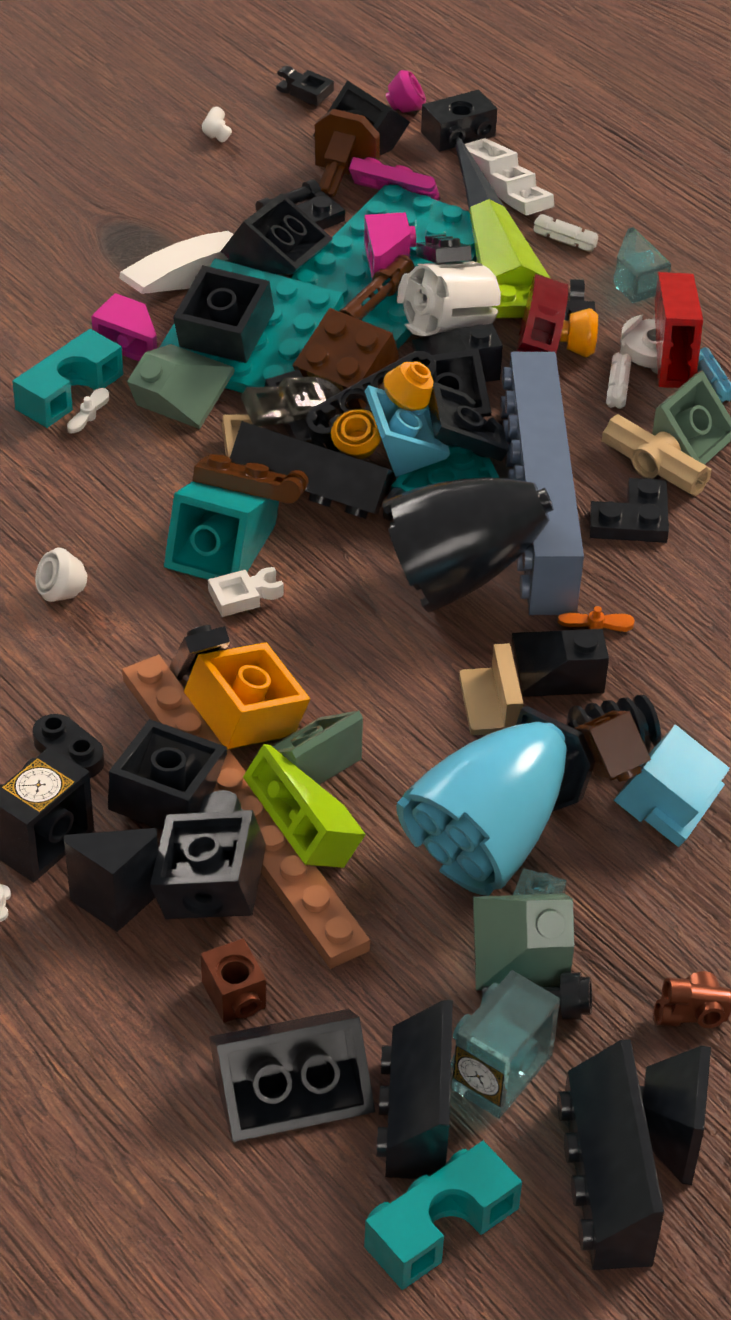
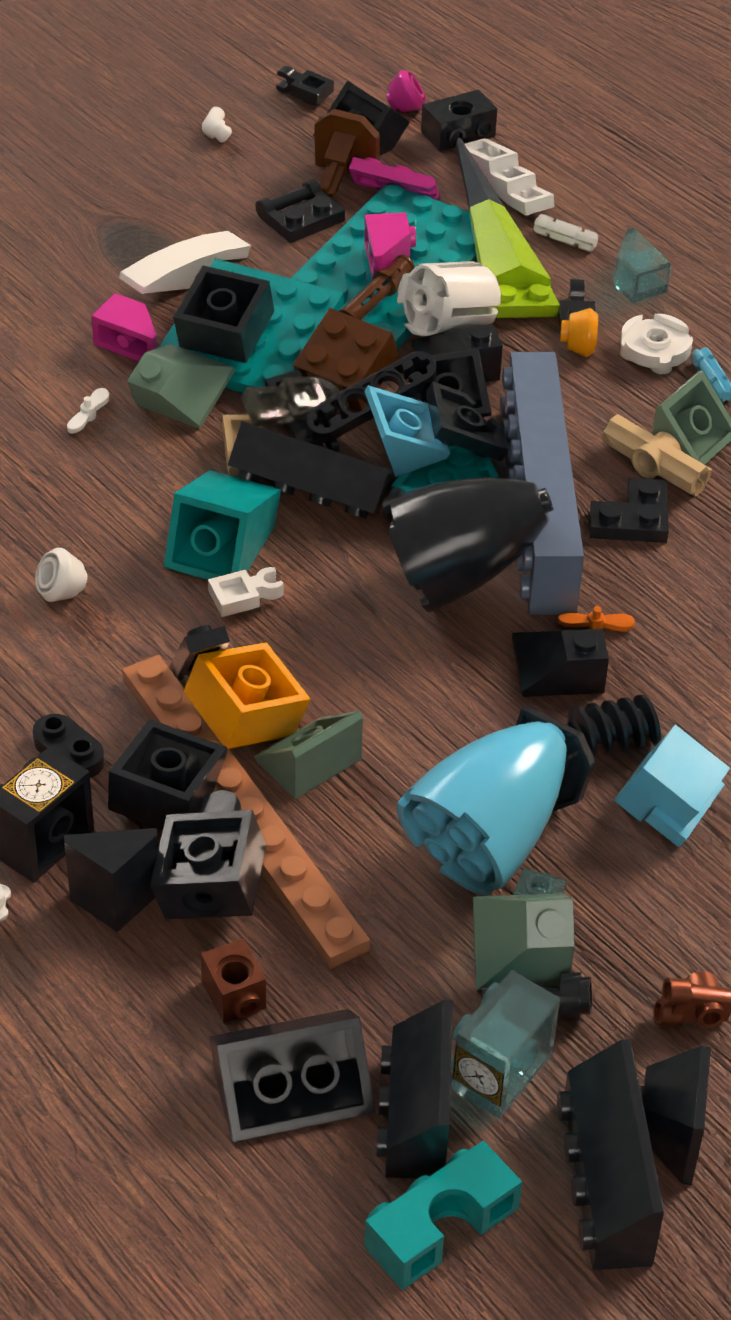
(46, 388): teal arch -> none
(250, 478): reddish brown plate -> none
(276, 239): black slope -> none
(305, 812): lime slope -> none
(356, 433): light orange cone -> none
(409, 386): light orange cone -> none
(443, 249): black plate -> none
(492, 694): tan panel -> none
(543, 316): dark red slope -> none
(615, 745): reddish brown brick -> none
(618, 380): white axle -> none
(677, 328): red slope -> none

